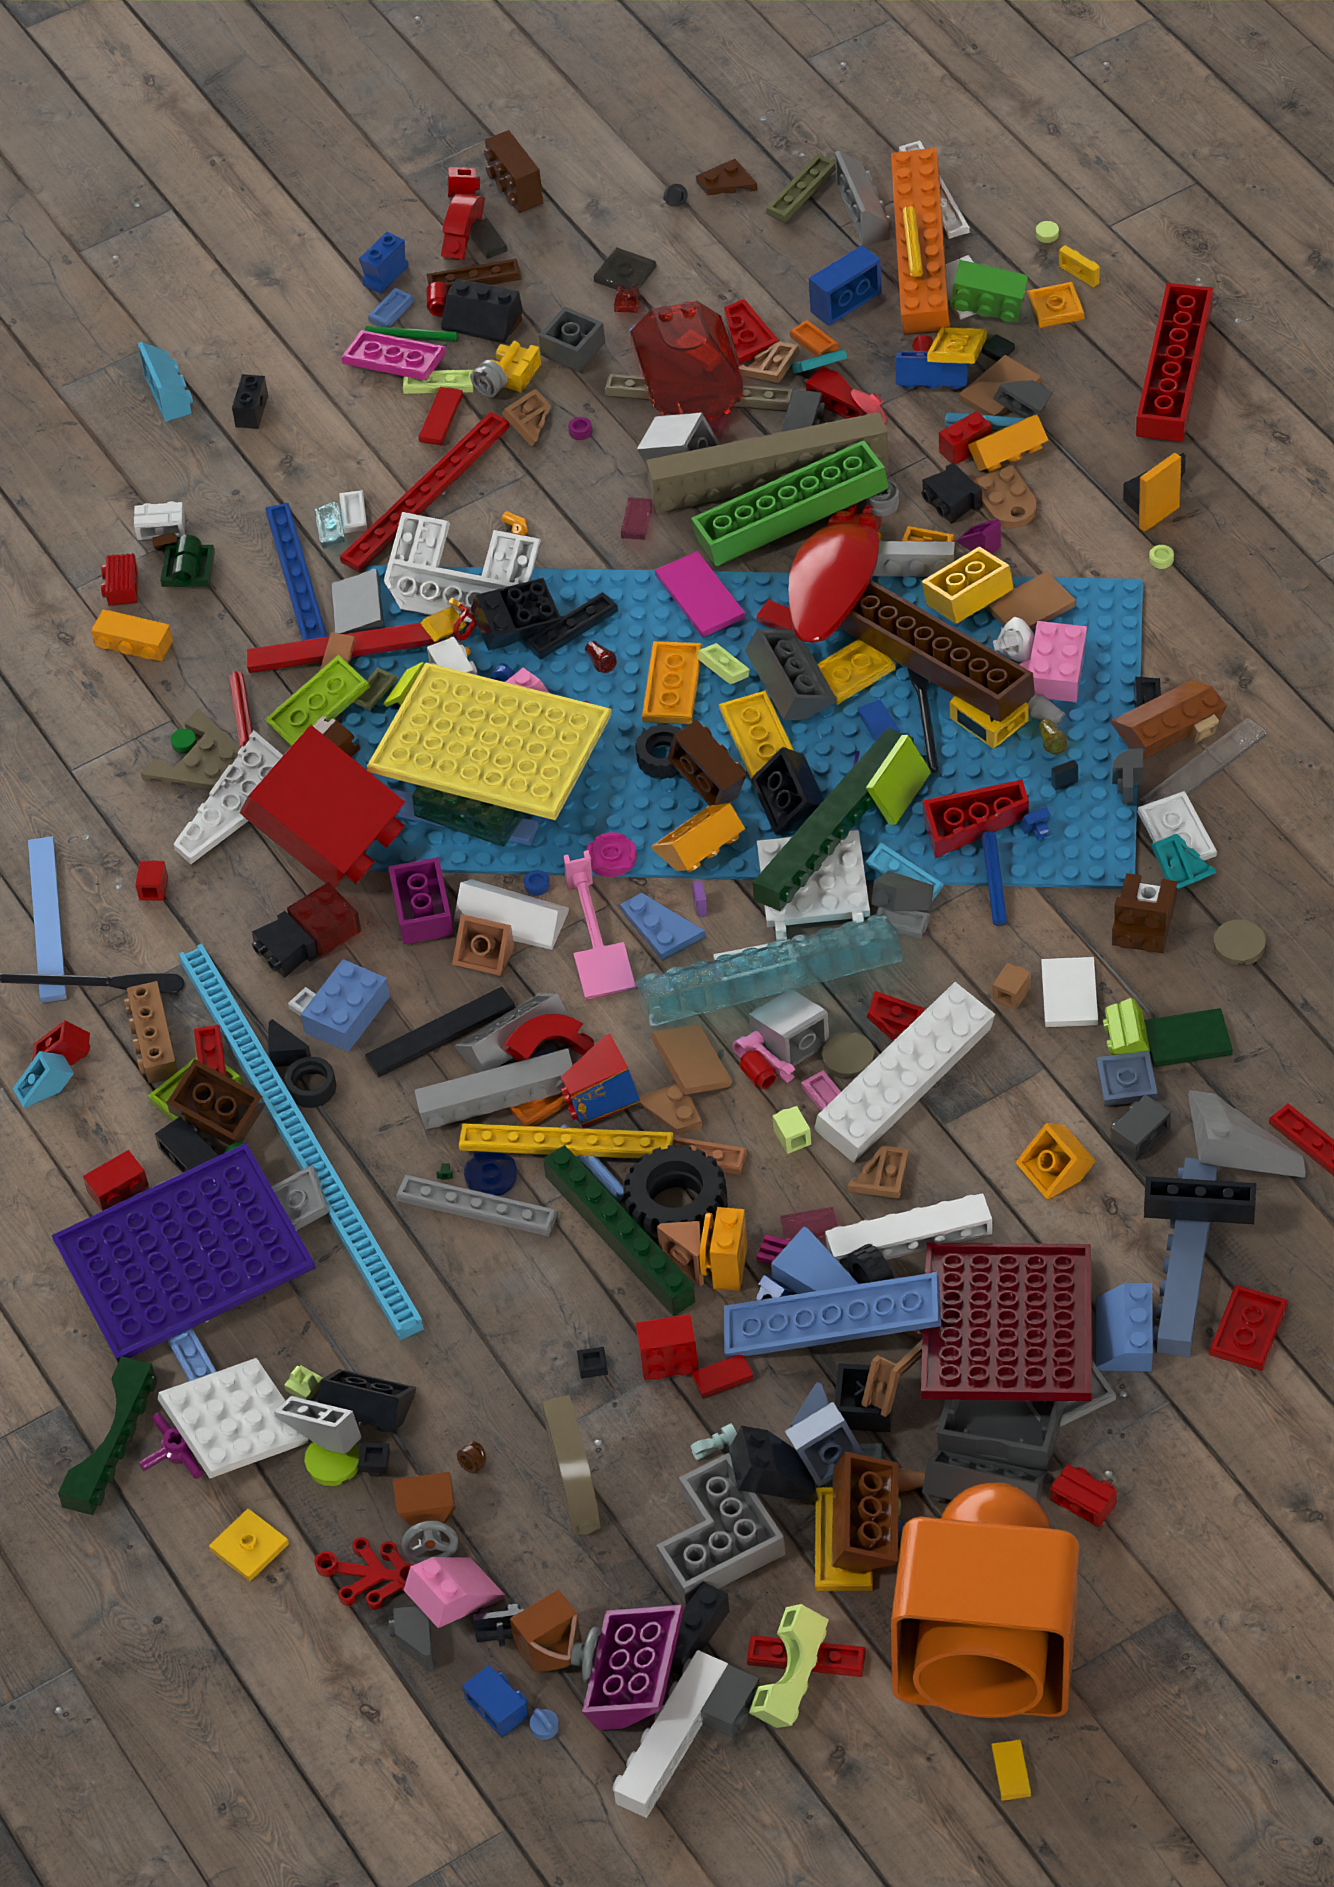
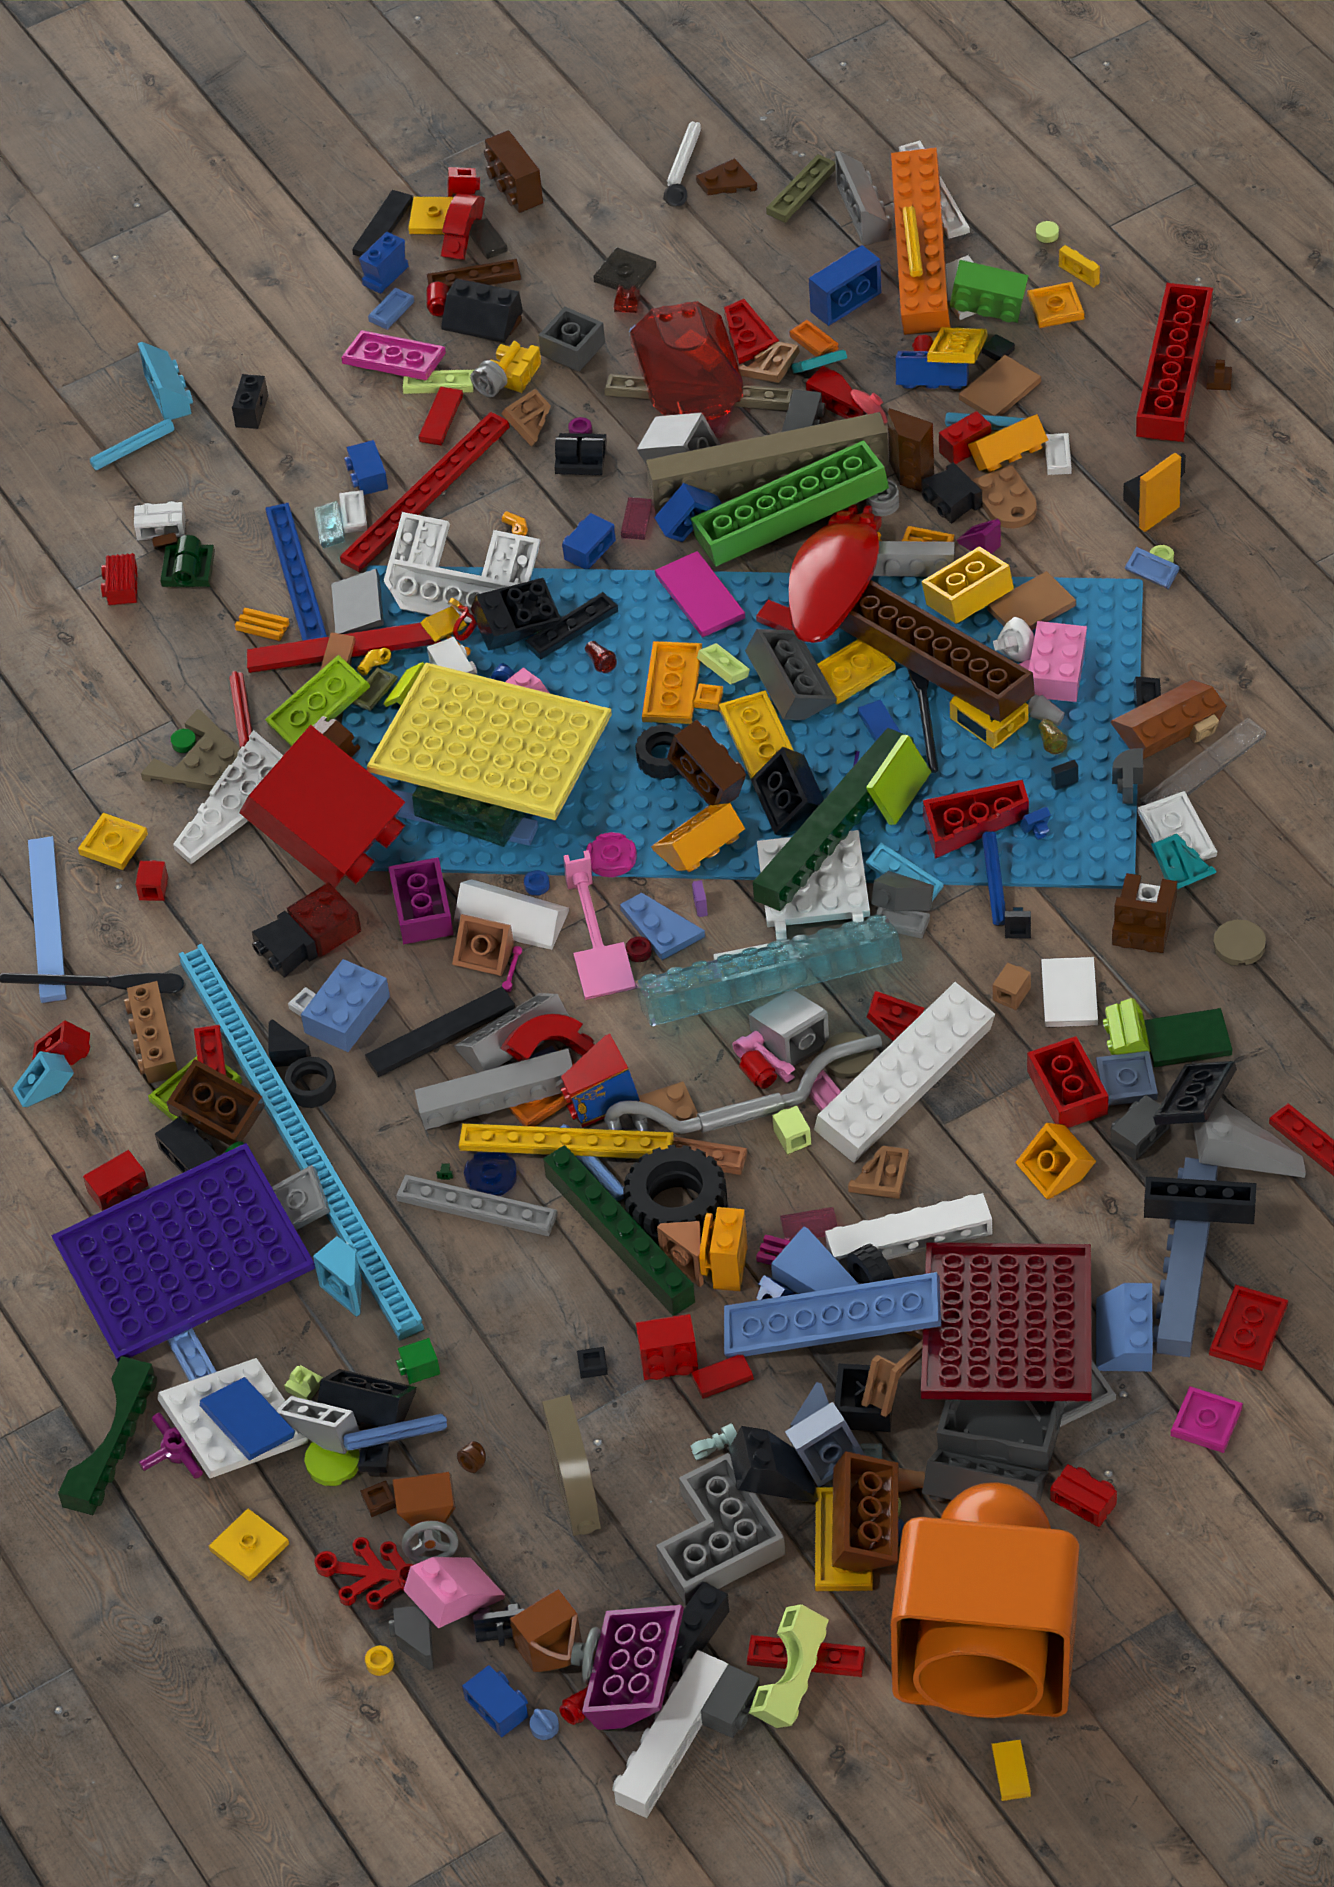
(113, 841): none -> yellow plate
(132, 444): none -> medium azure axle
(132, 635): light orange brick -> none
(247, 1418): none -> blue tile
(264, 621): none -> light orange tile
(340, 1273): none -> medium azure slope
(366, 468): none -> blue brick
(374, 658): none -> yellow arm
(378, 1498): none -> reddish brown tile
(379, 1660): none -> yellow tile
(384, 220): none -> black tile
(395, 1432): none -> medium blue axle
(414, 333): green bar -> none
(418, 1361): none -> green brick
(428, 215): none -> yellow plate
(507, 985): none -> dark pink hinge
(572, 1707): none -> red cone
(580, 453): none -> black plate
(588, 541): none -> blue brick
(638, 949): none -> dark red tile
(682, 506): none -> blue brick
(684, 153): none -> white axle
(691, 1059): medium nougat tile -> none
(708, 697): none -> light orange tile
(740, 1111): none -> light grey piece
(910, 448): none -> reddish brown slope
(1017, 923): none -> black tile
(1023, 397): dark grey slope -> none
(1058, 454): none -> white tile
(1067, 1083): none -> red brick
(1152, 568): none -> medium blue tile
(1195, 1093): none -> black tile
(1206, 1419): none -> dark pink tile
(1219, 376): none -> reddish brown tile

